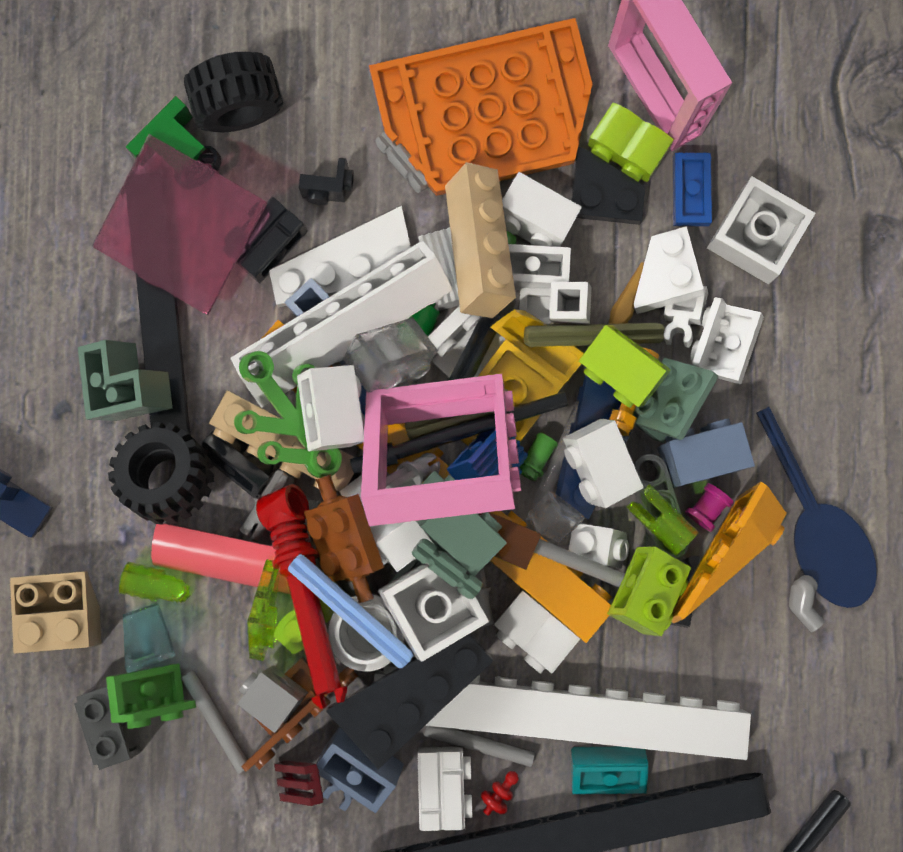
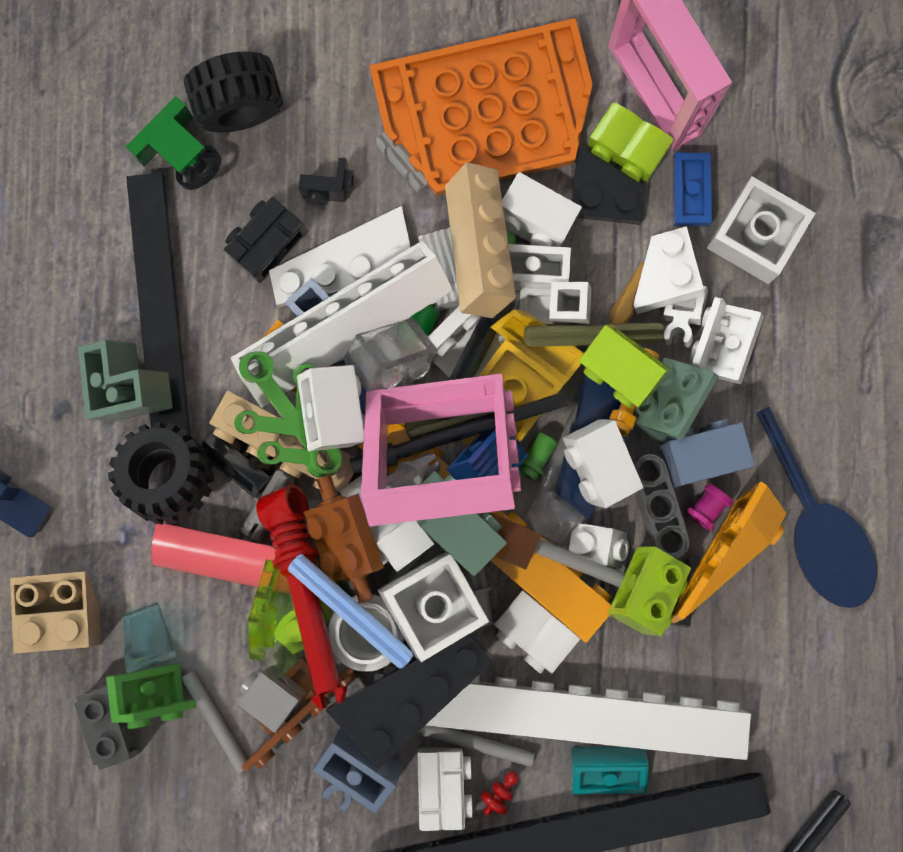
(152, 584): clear neon green hinge -> none
(179, 224): clear pink piece -> none
(290, 783): dark red tile -> none
(447, 568): sand green axle -> none
(669, 527): clear neon green hinge -> none
(801, 602): light grey arm -> none

